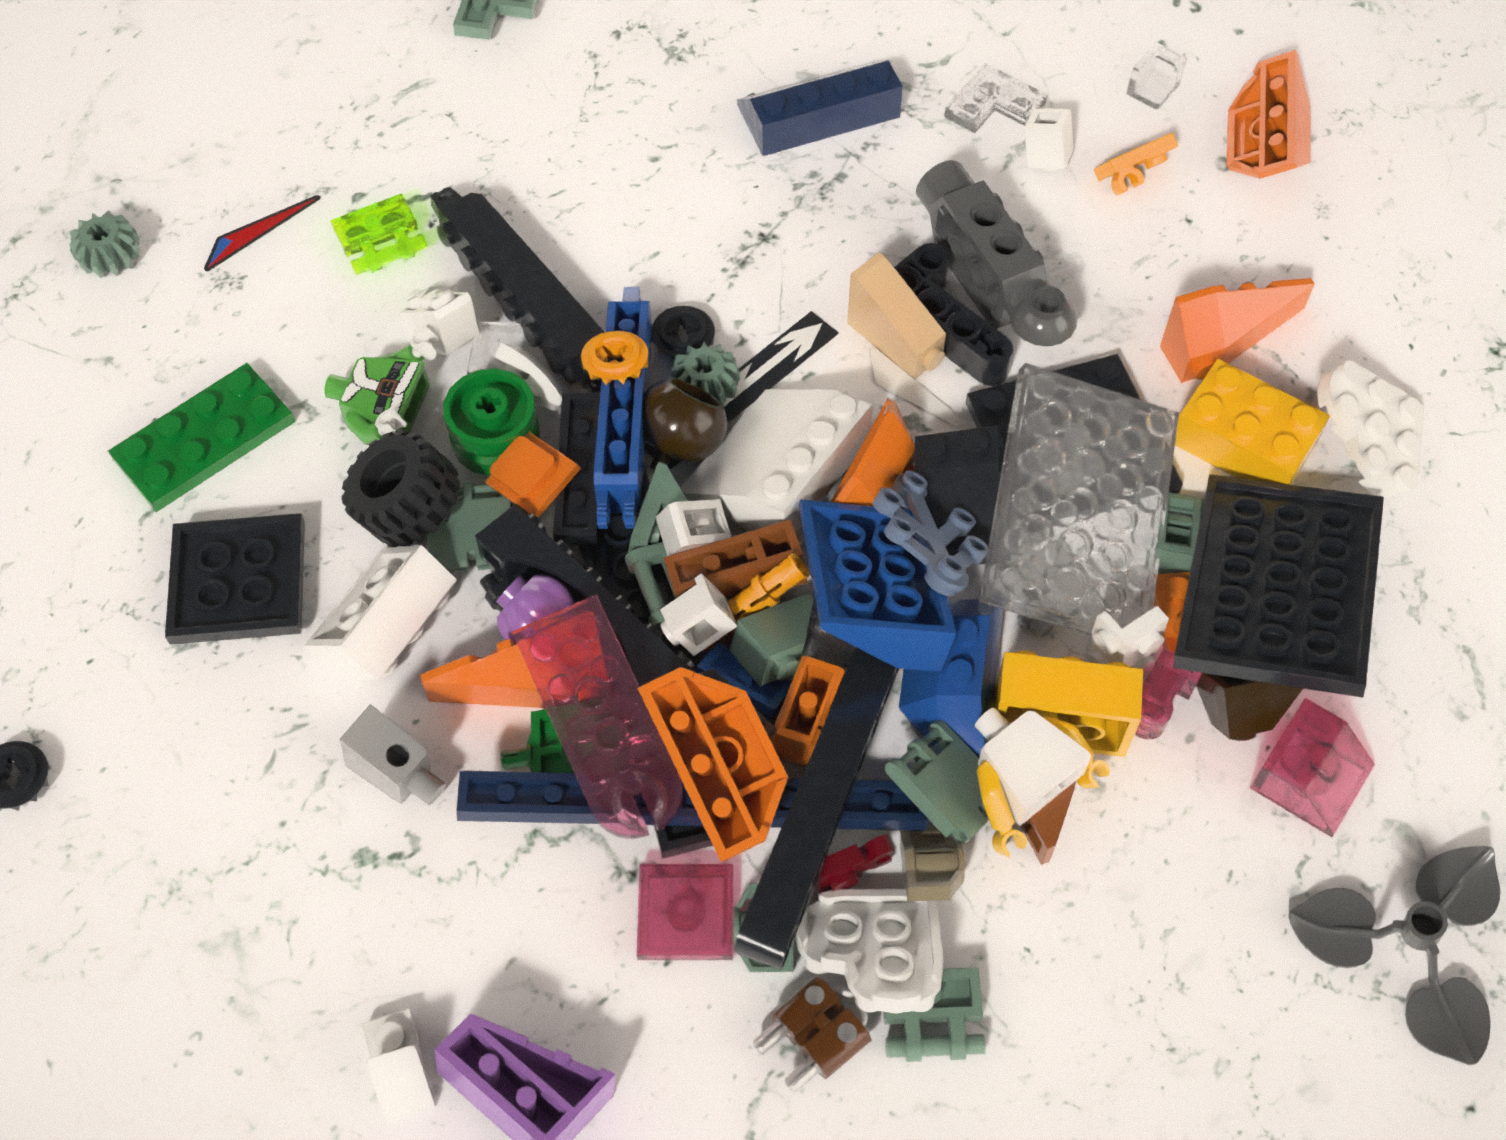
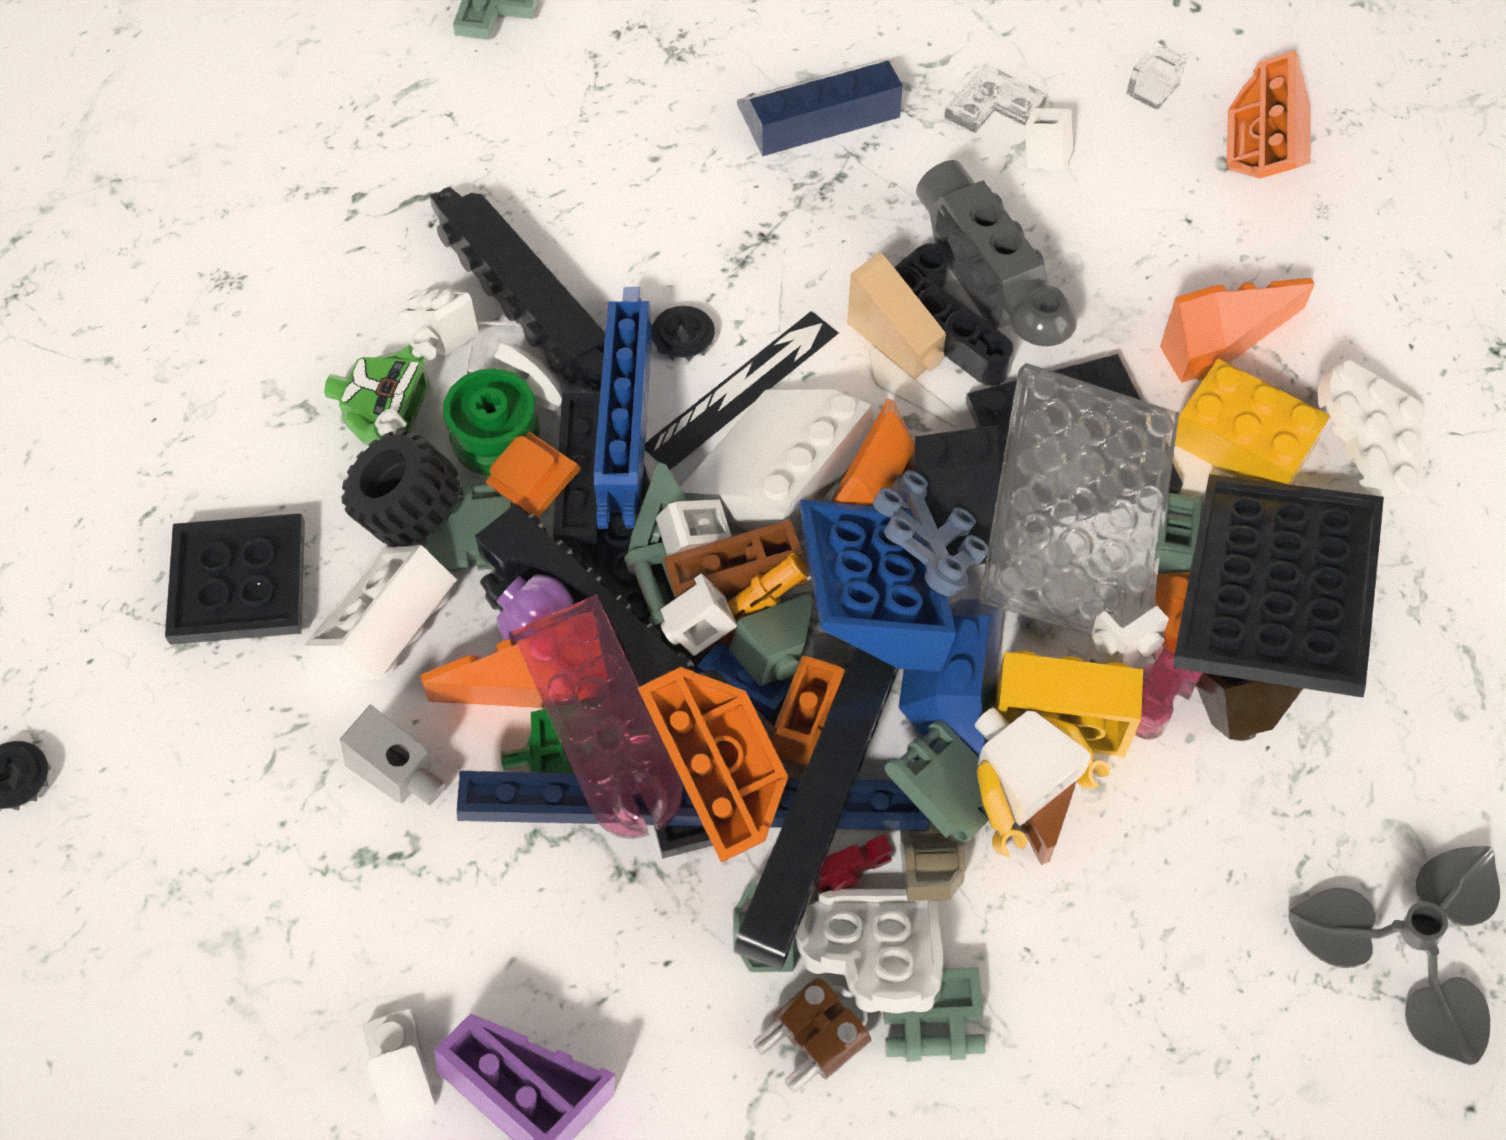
(104, 244): sand green gear -> none
(201, 436): green plate -> none
(240, 238): sticker -> none
(376, 225): clear neon green plate -> none
(614, 345): light orange gear -> none
(681, 424): dark brown piece -> none
(685, 912): clear pink plate -> none
(708, 370): sand green gear -> none
(1124, 165): light orange plate -> none
(1315, 768): clear pink slope -> none

